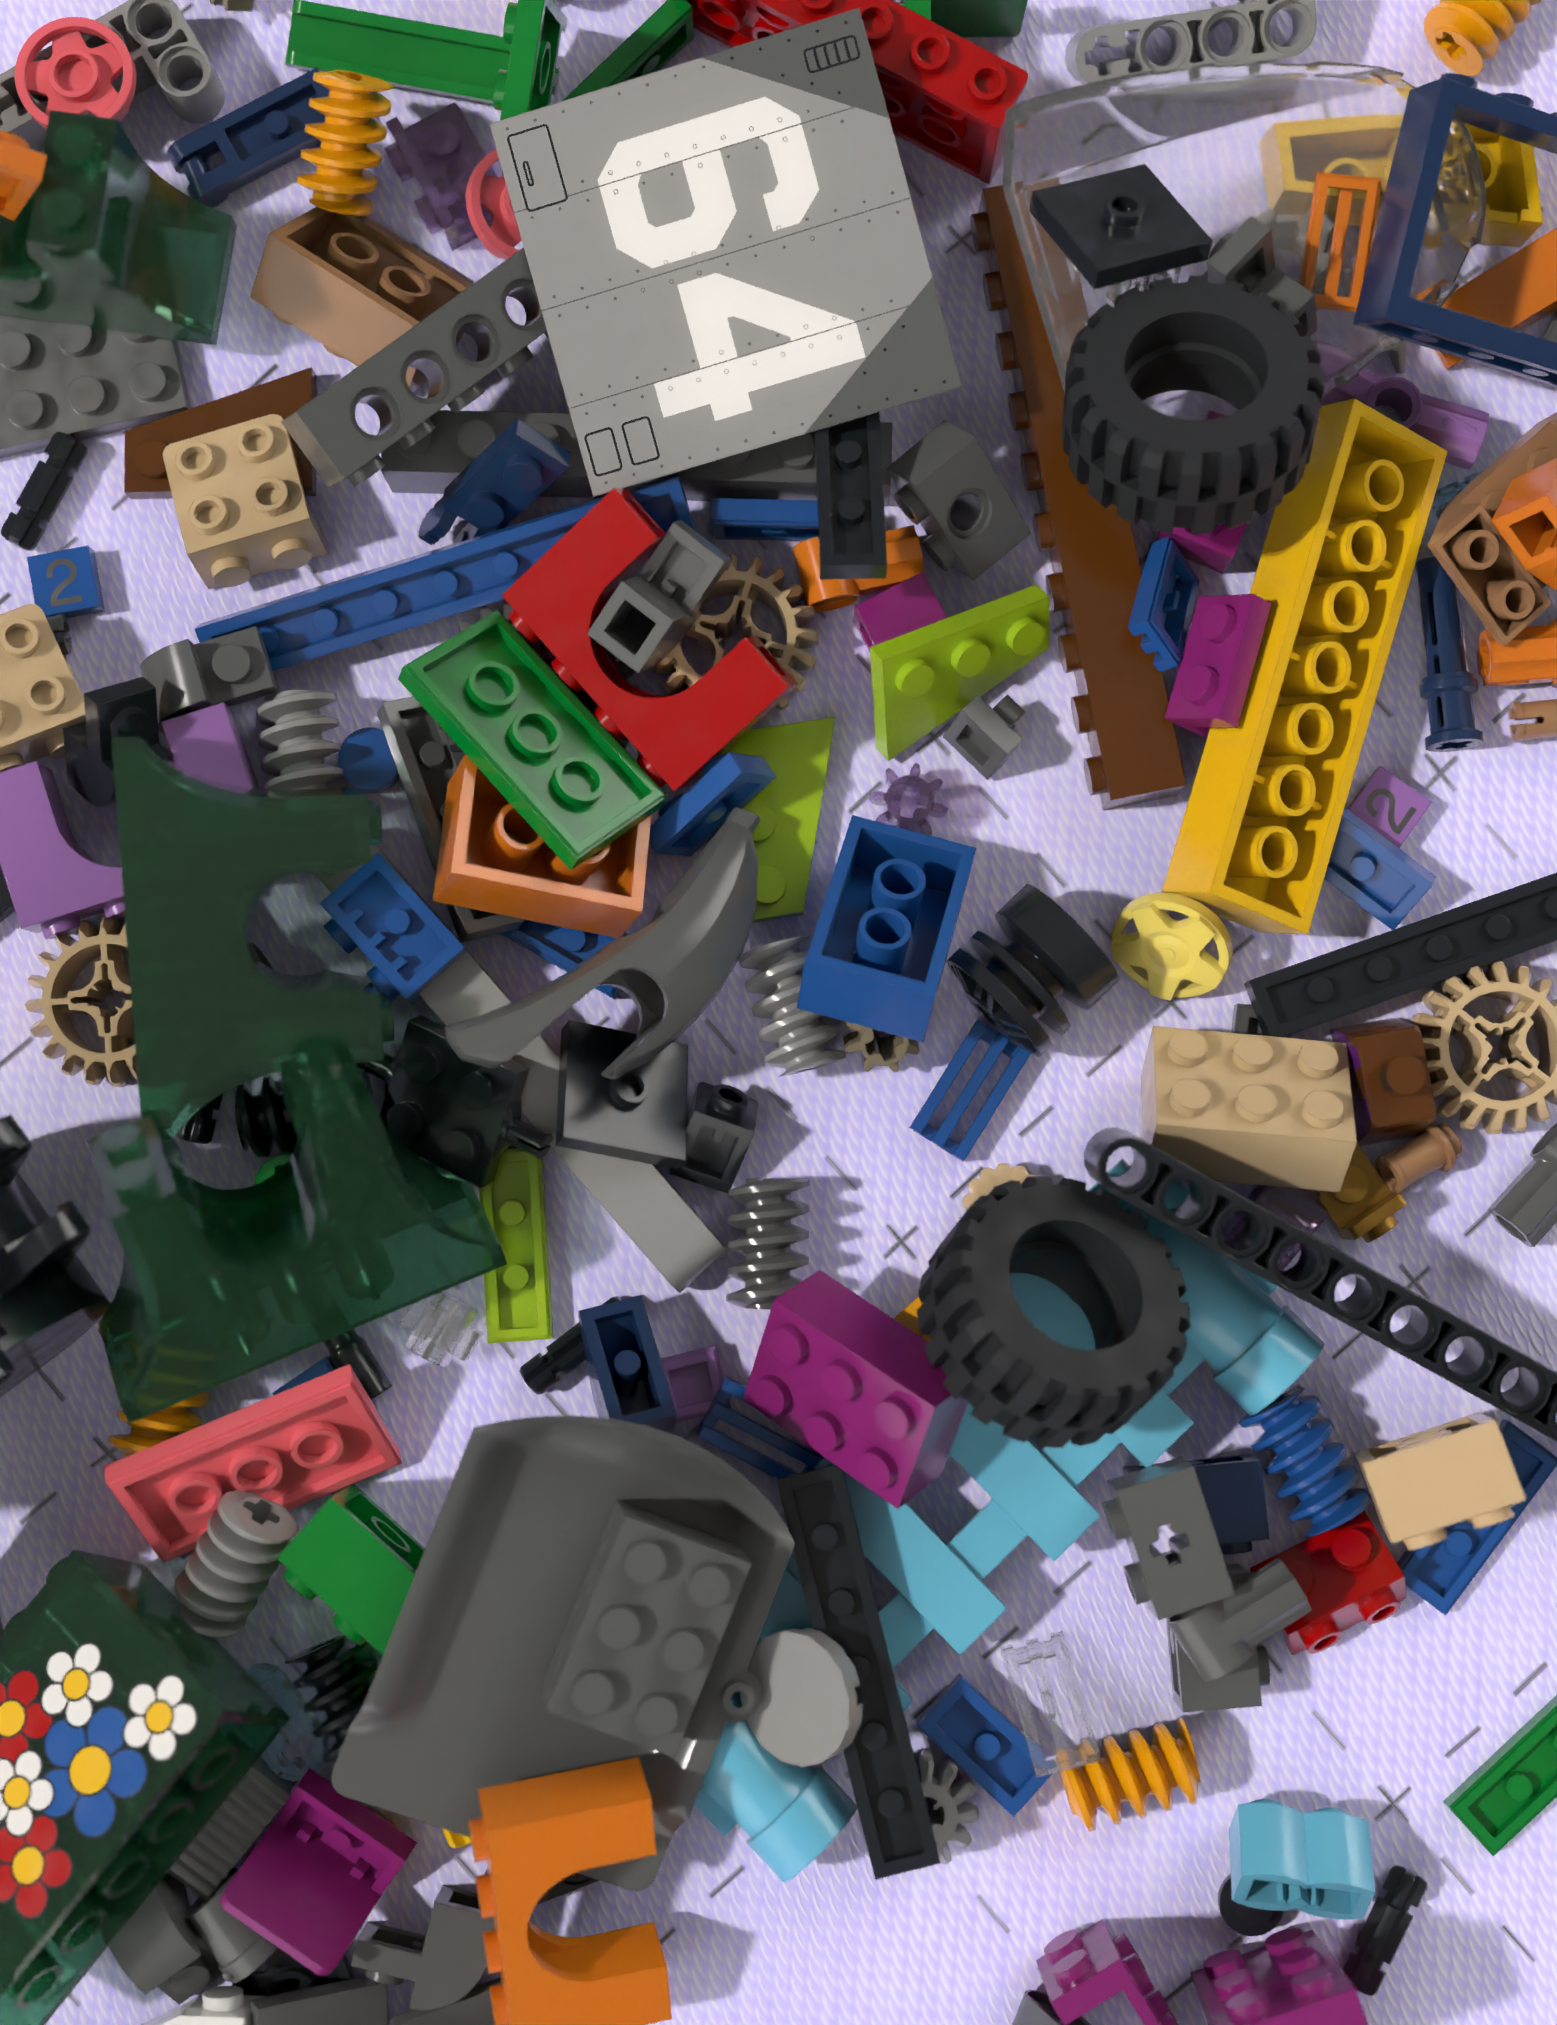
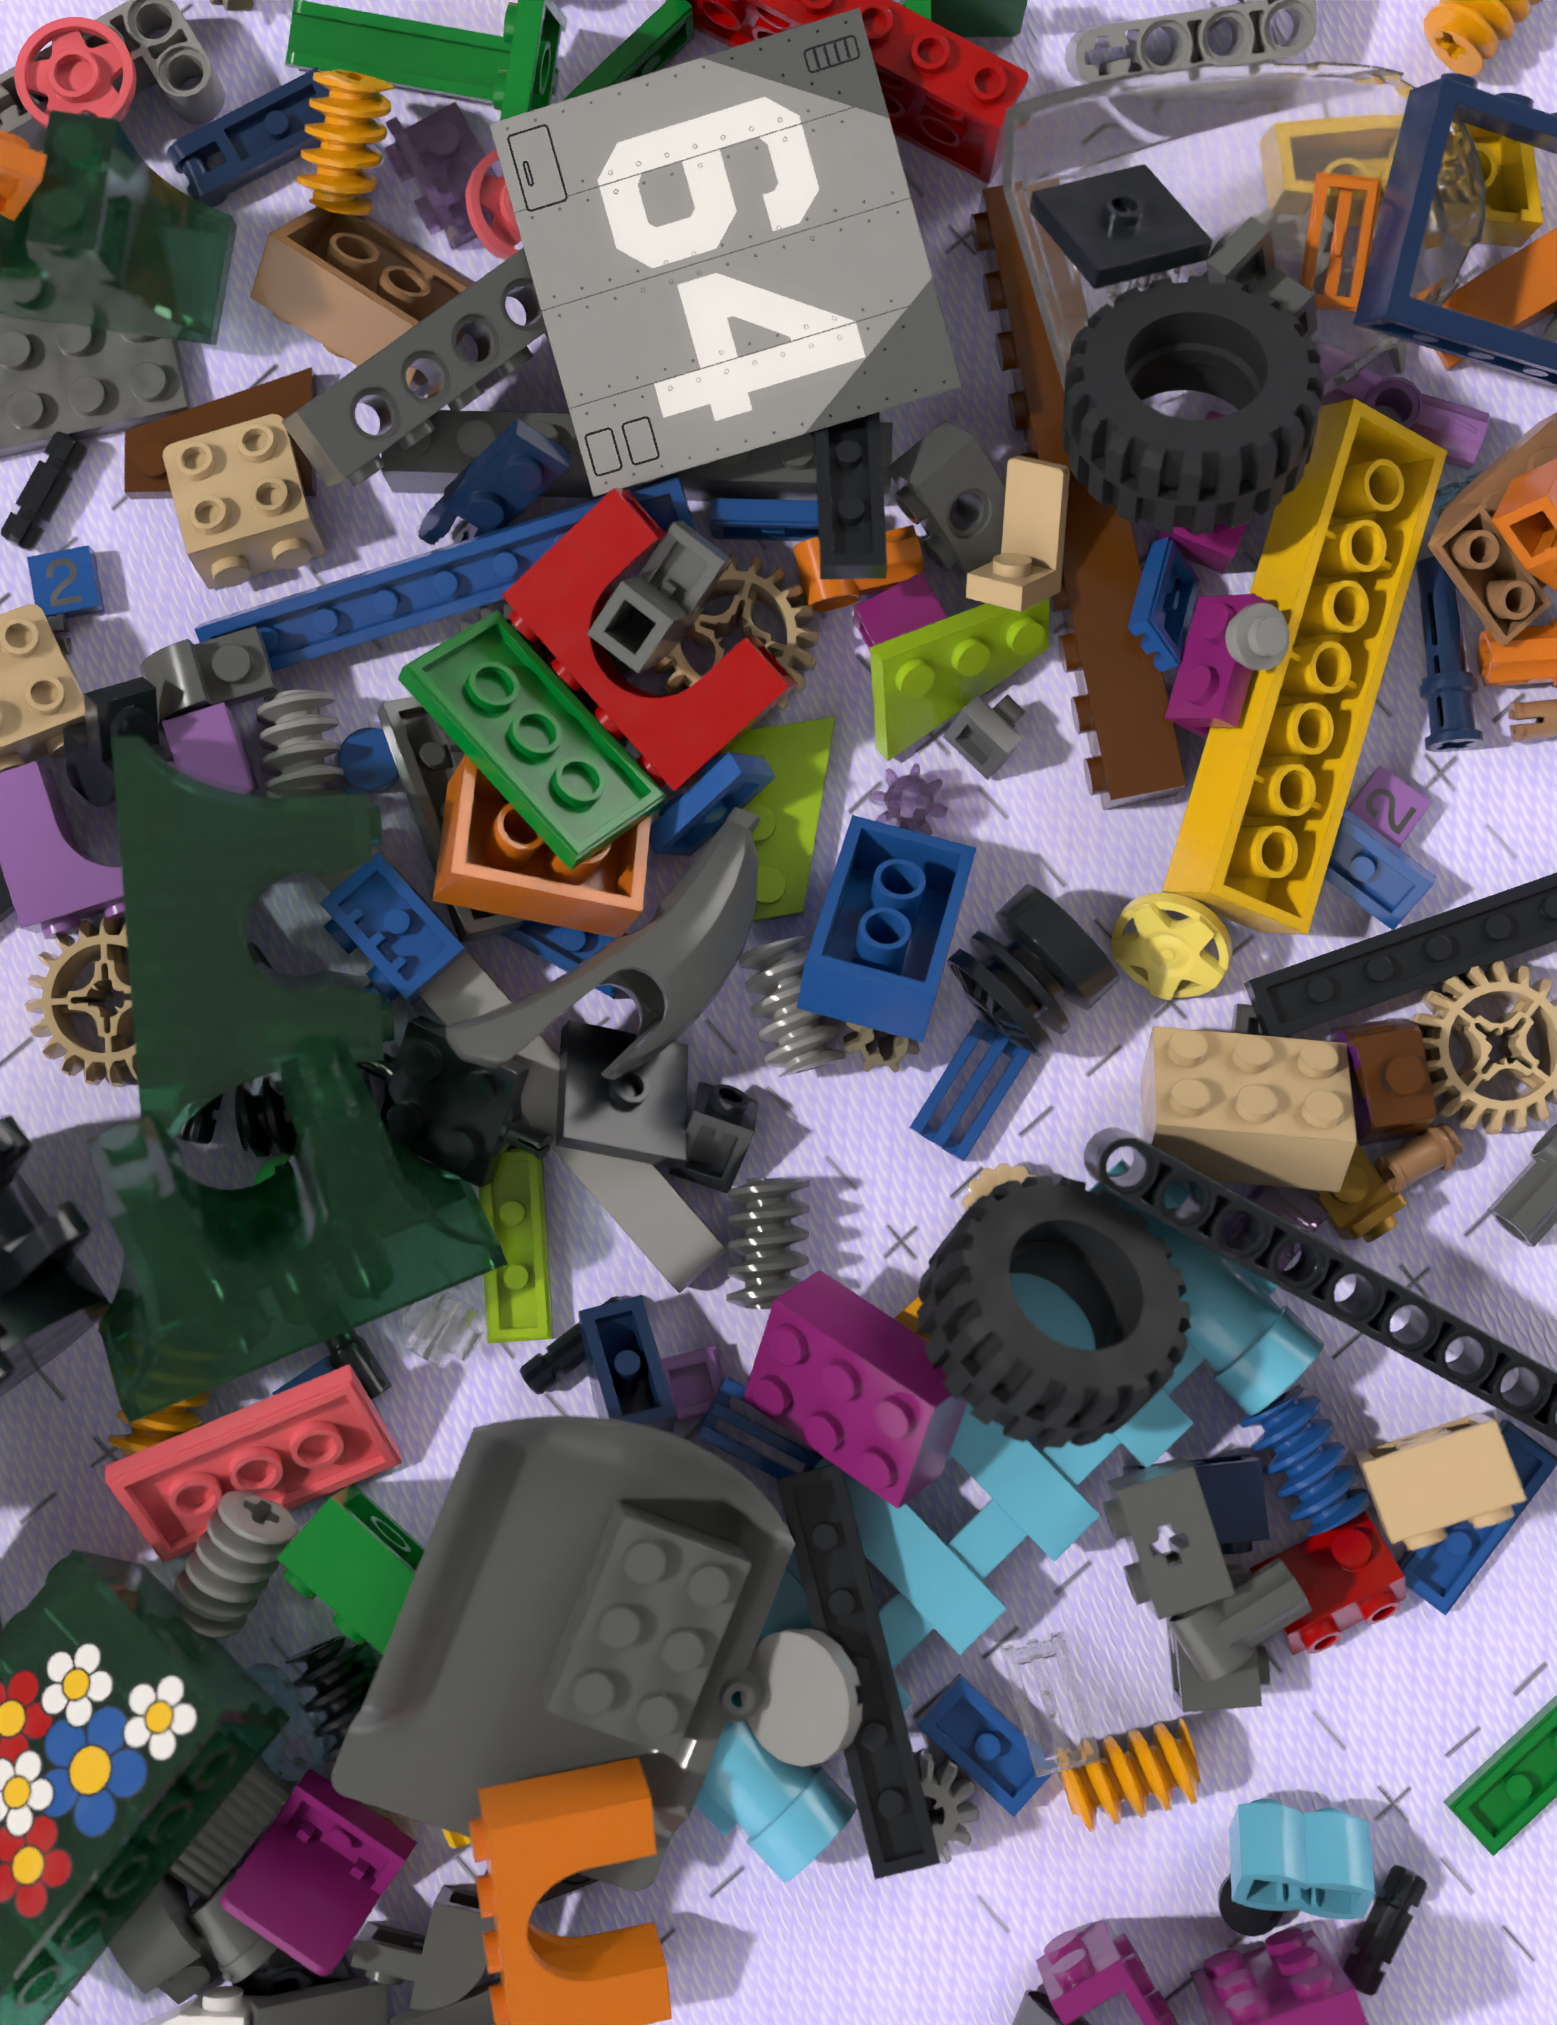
(1031, 538): none -> tan bracket
(1258, 637): none -> light grey plate

